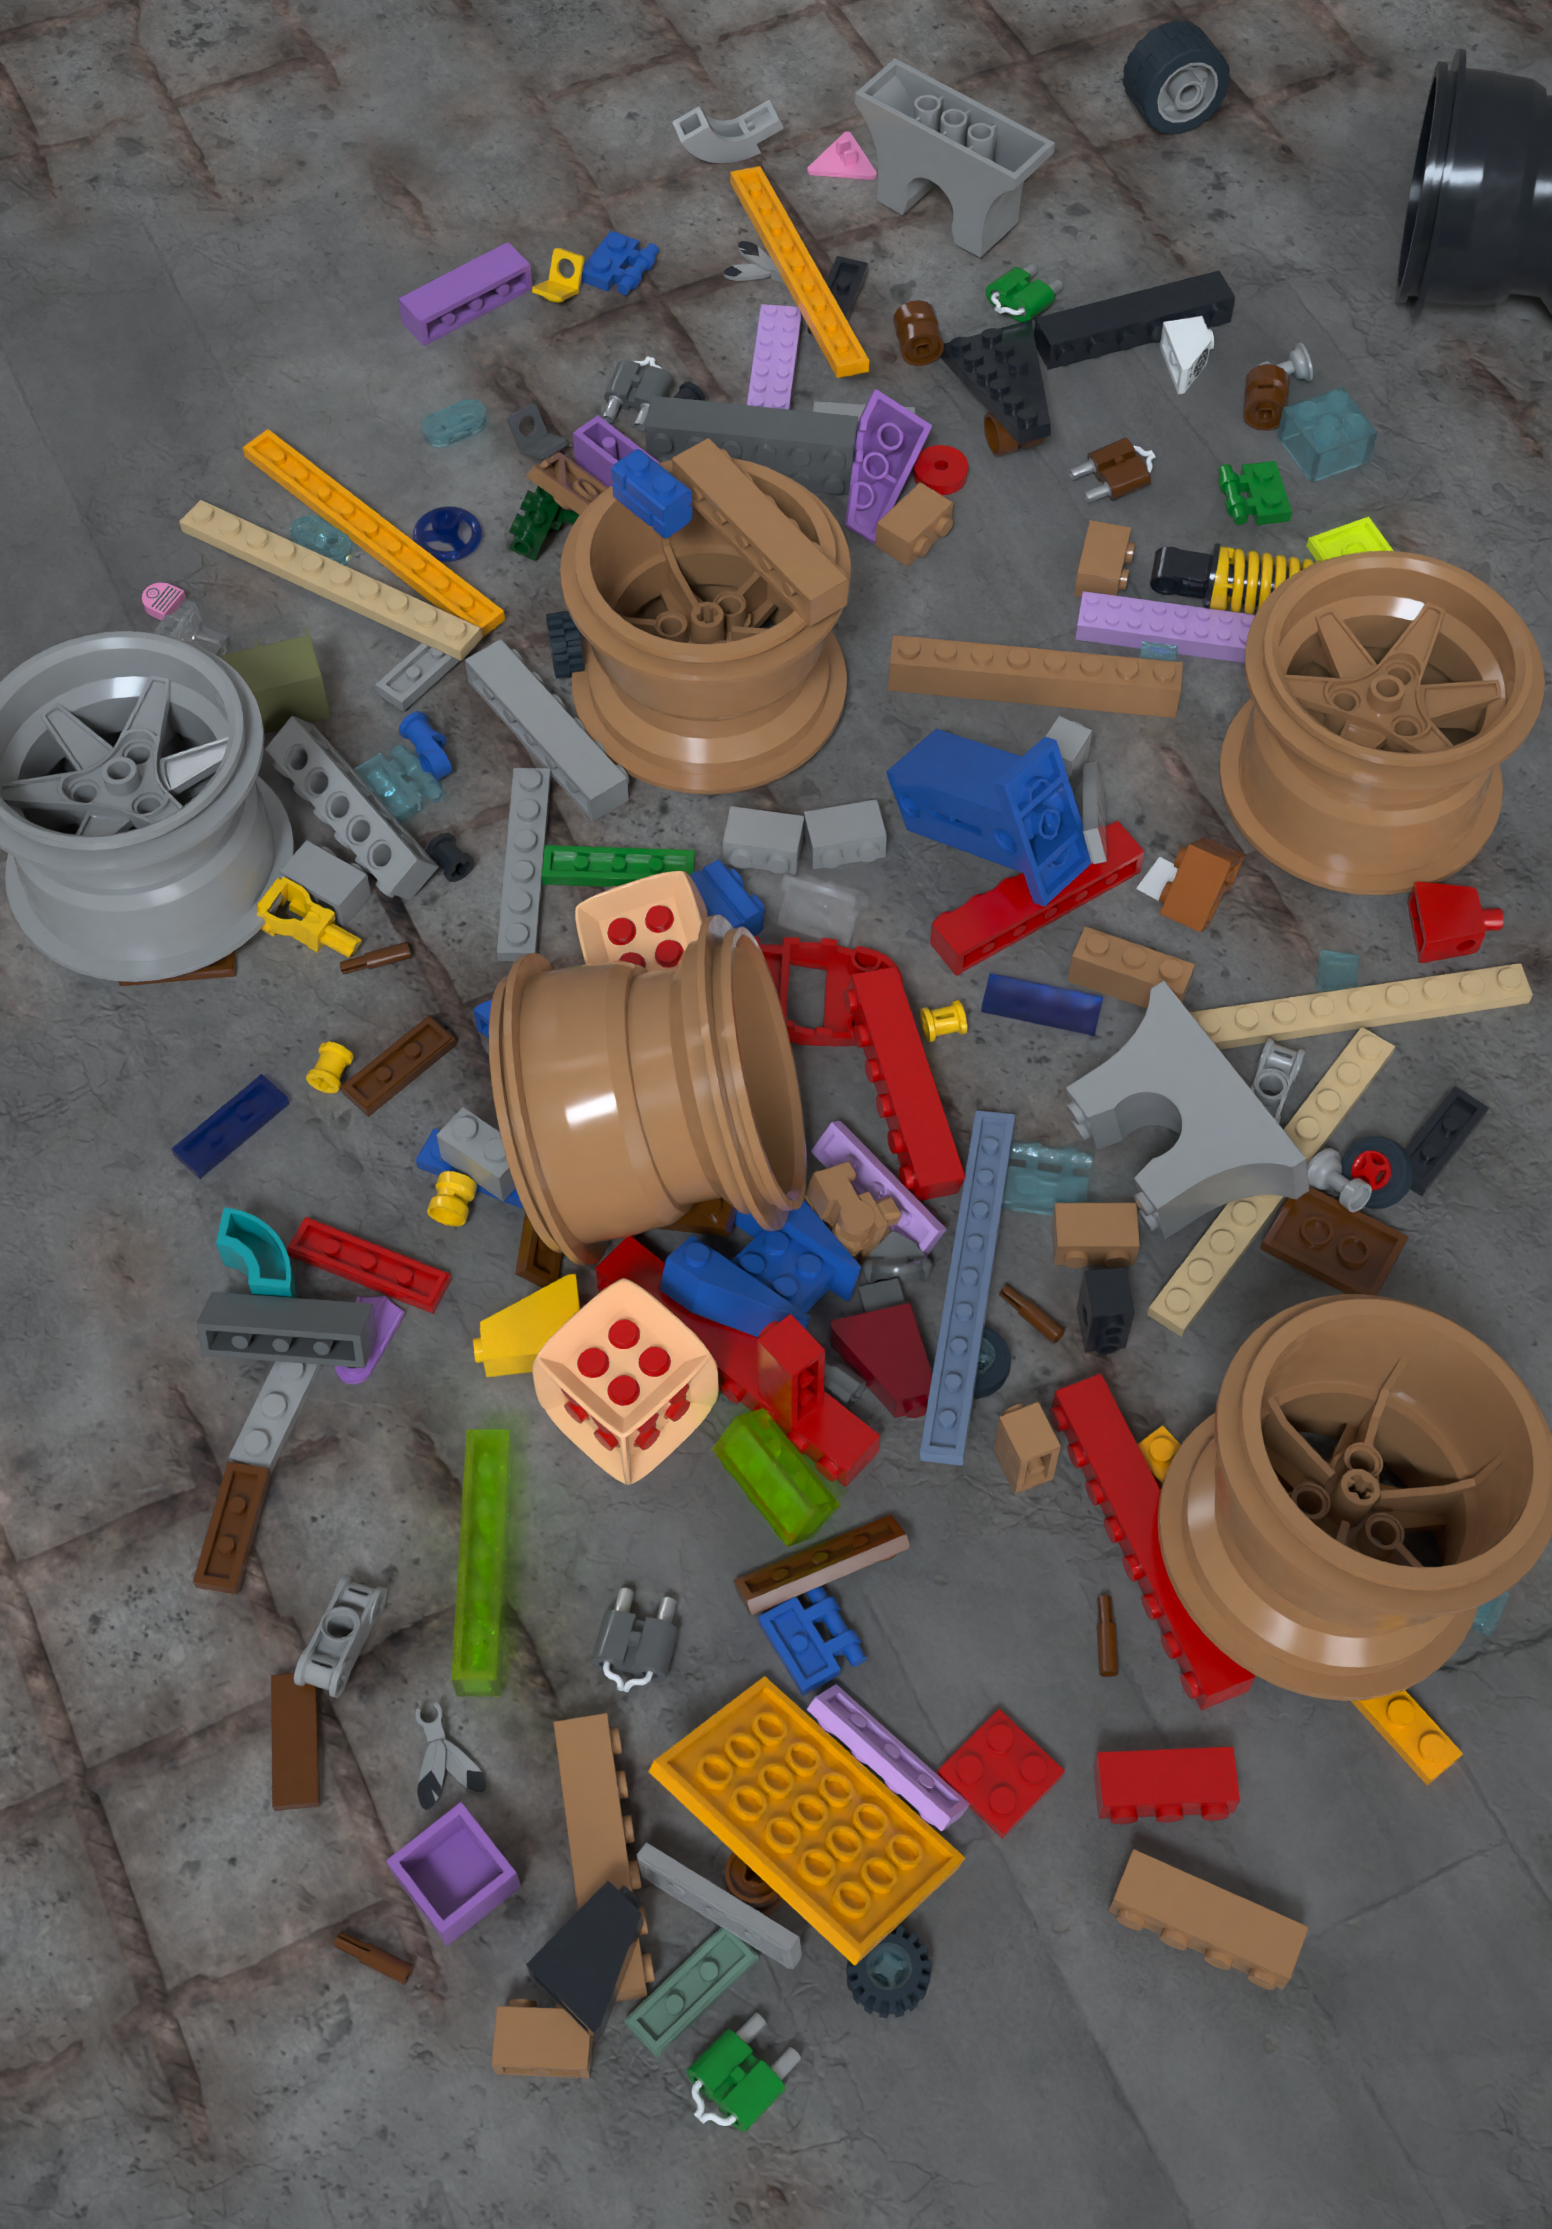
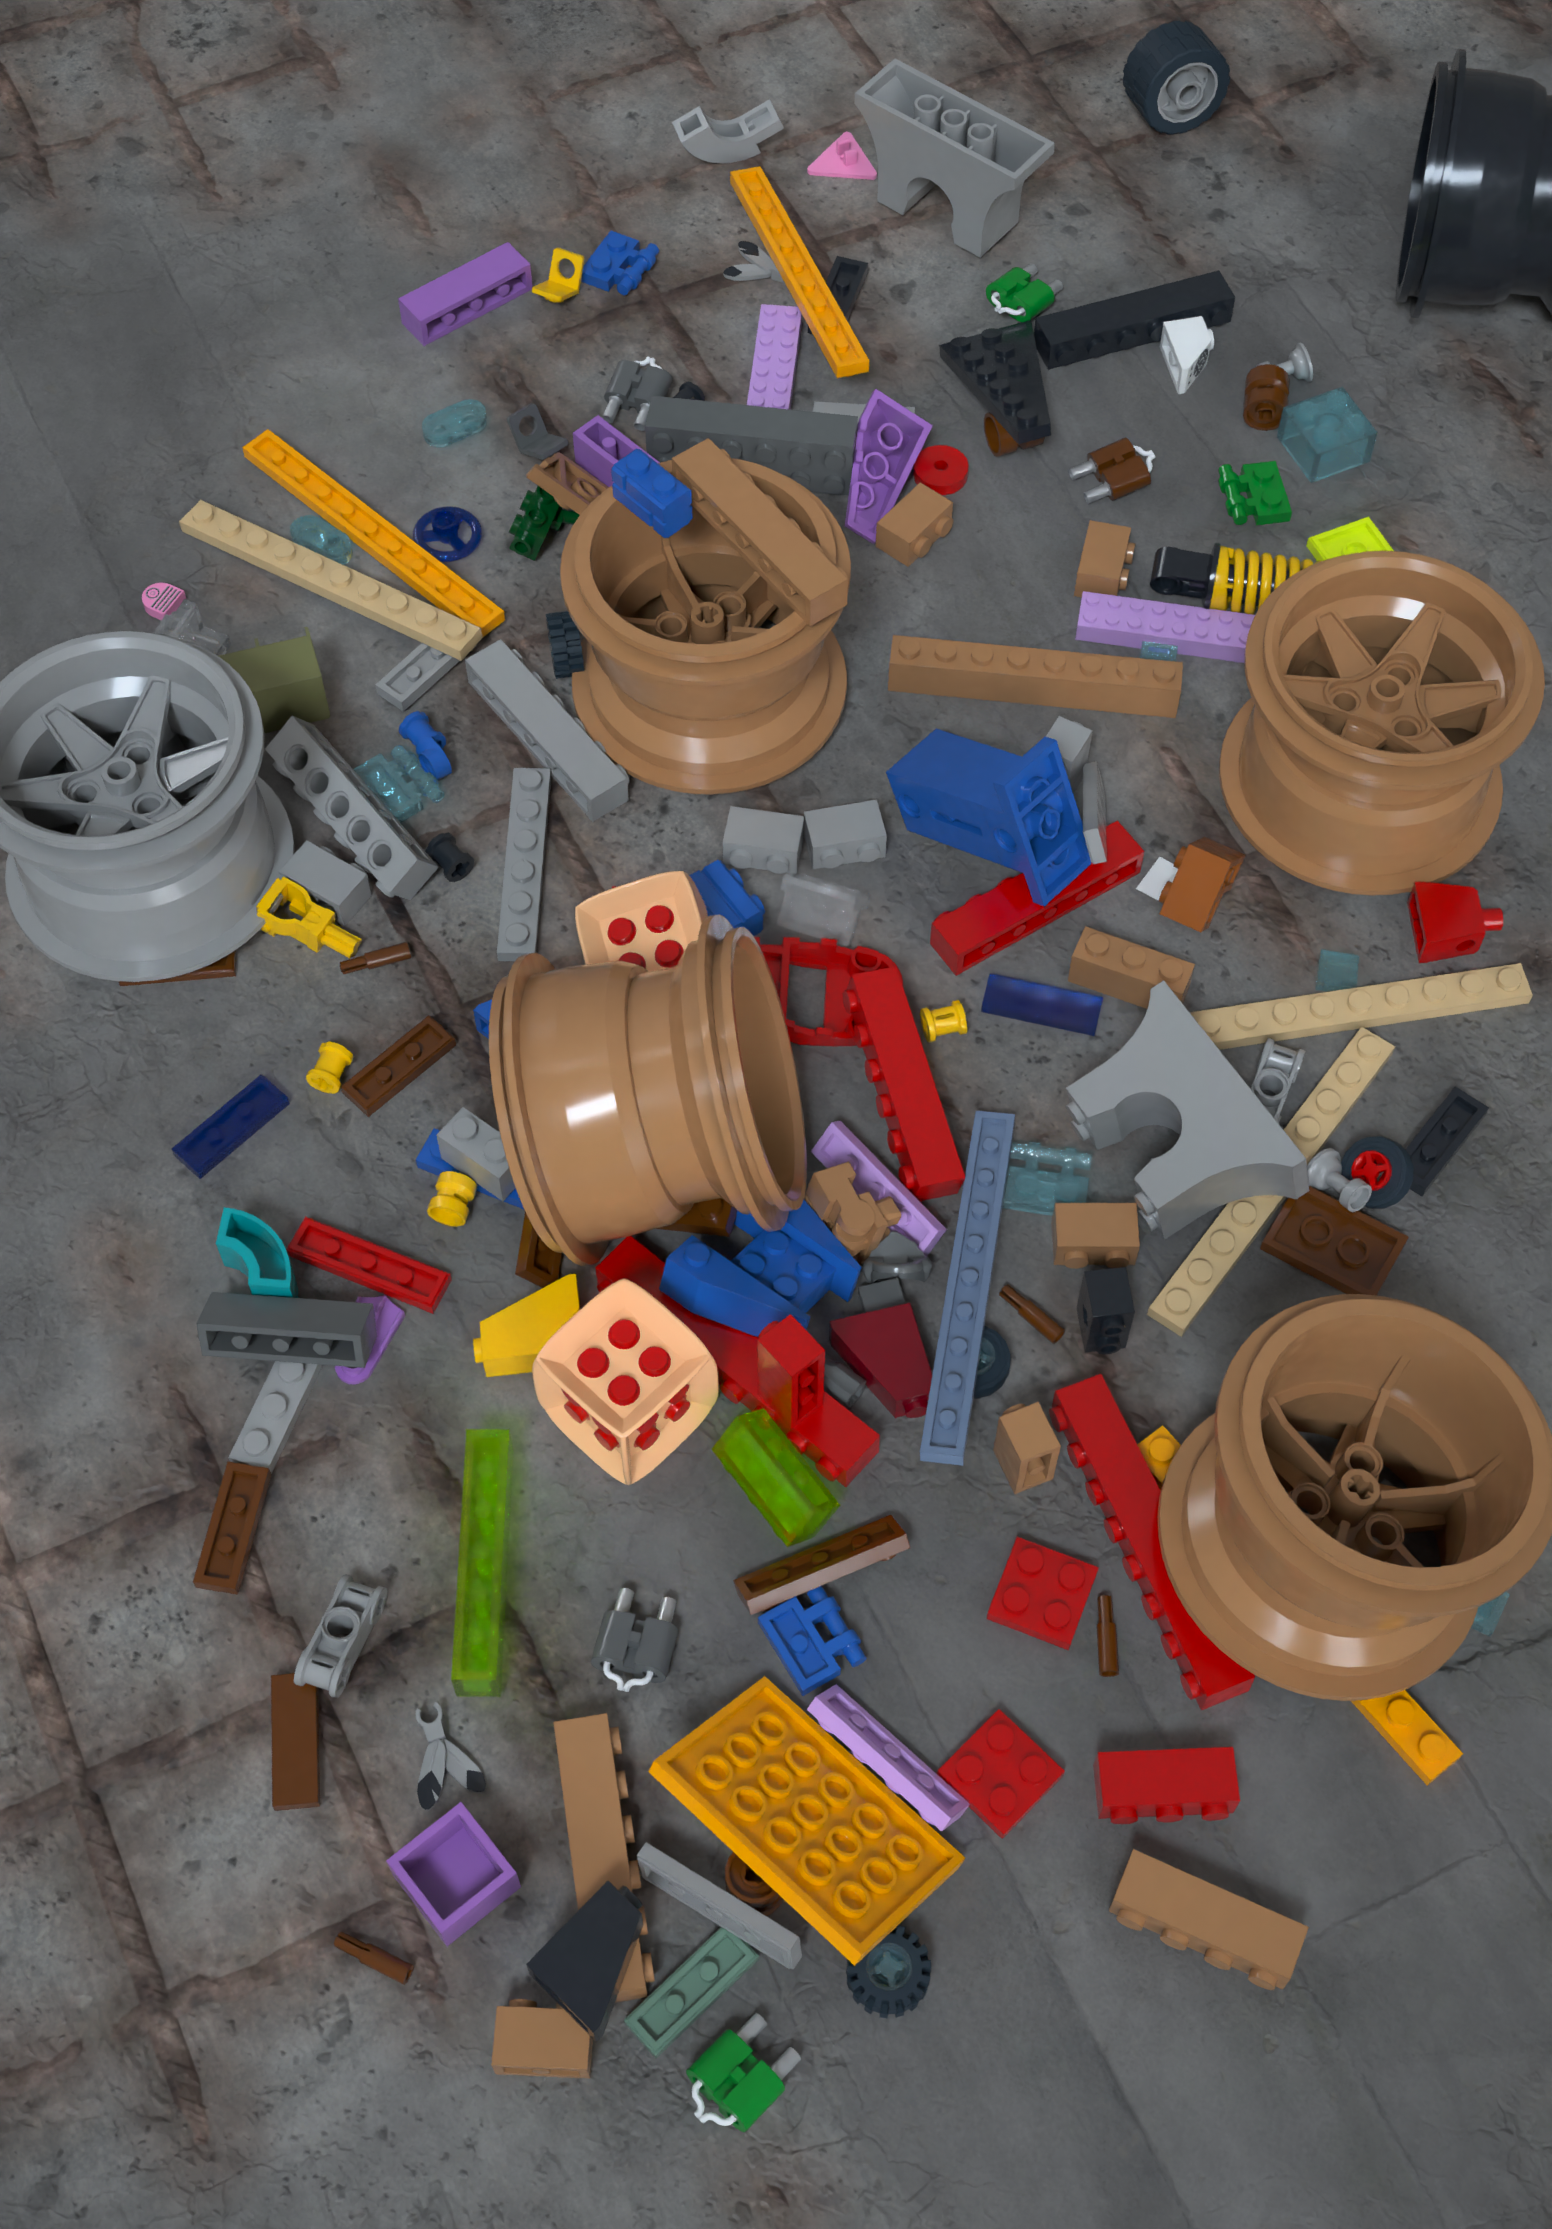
(610, 864): green plate -> none
(918, 333): reddish brown wheel -> none
(1042, 1593): none -> red plate

